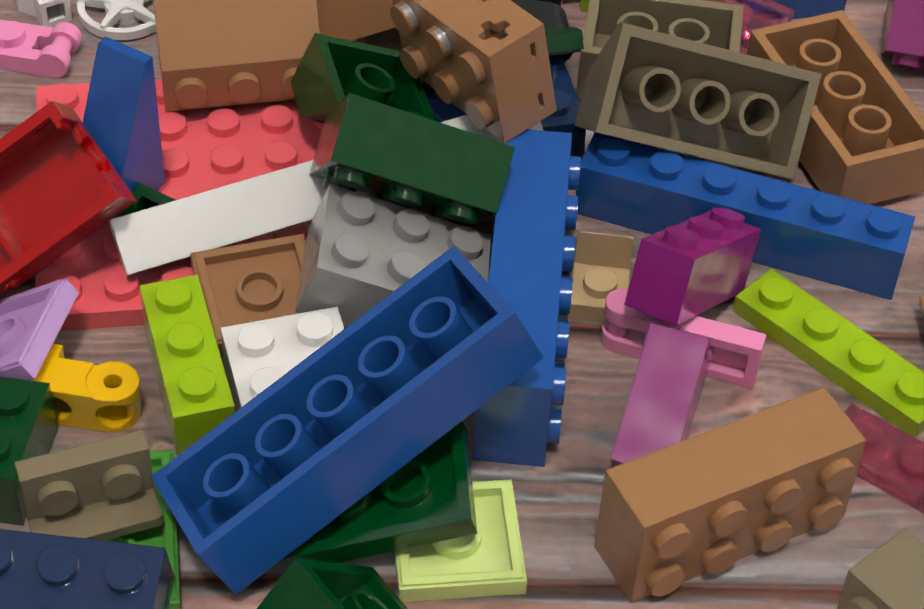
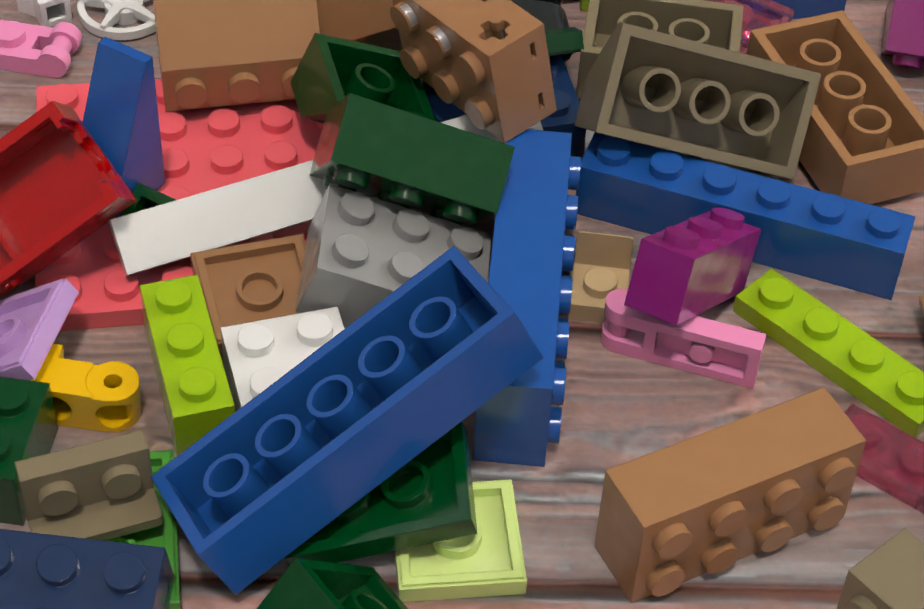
(662, 393): magenta slope -> none

